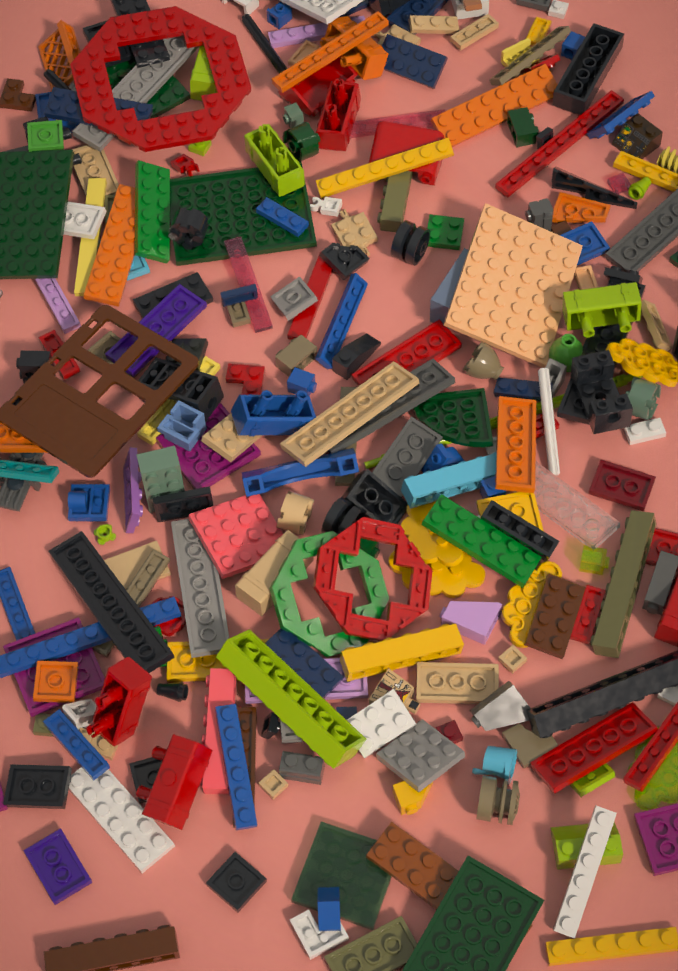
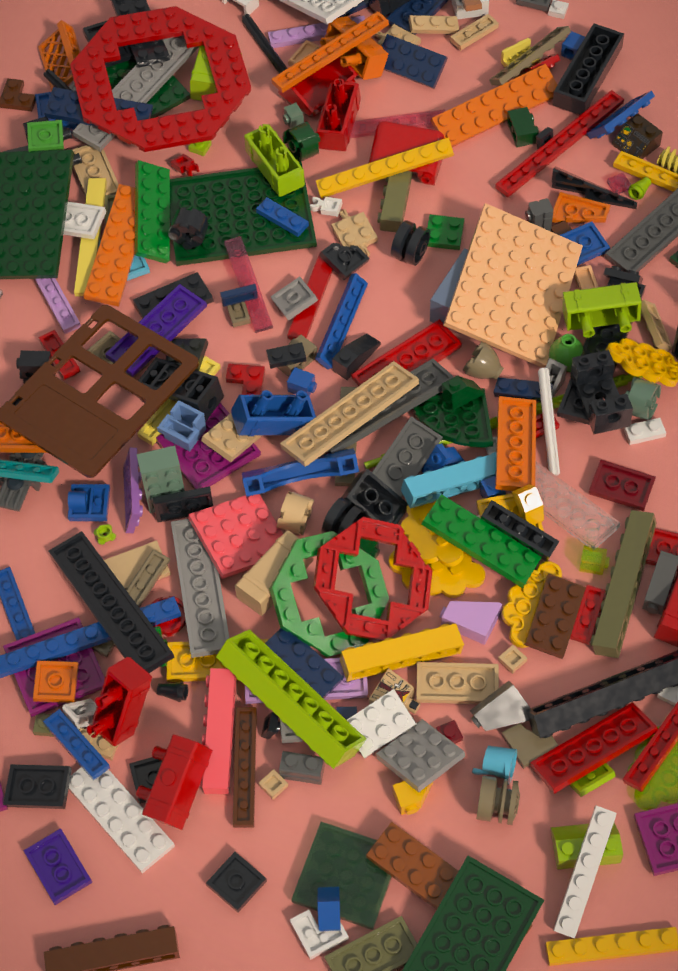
(236, 767): blue plate -> none
(279, 15): blue brick -> none
(286, 355): none -> black plate
(460, 391): none -> dark green slope
(529, 504): none -> yellow slope
(538, 30): yellow plate -> none

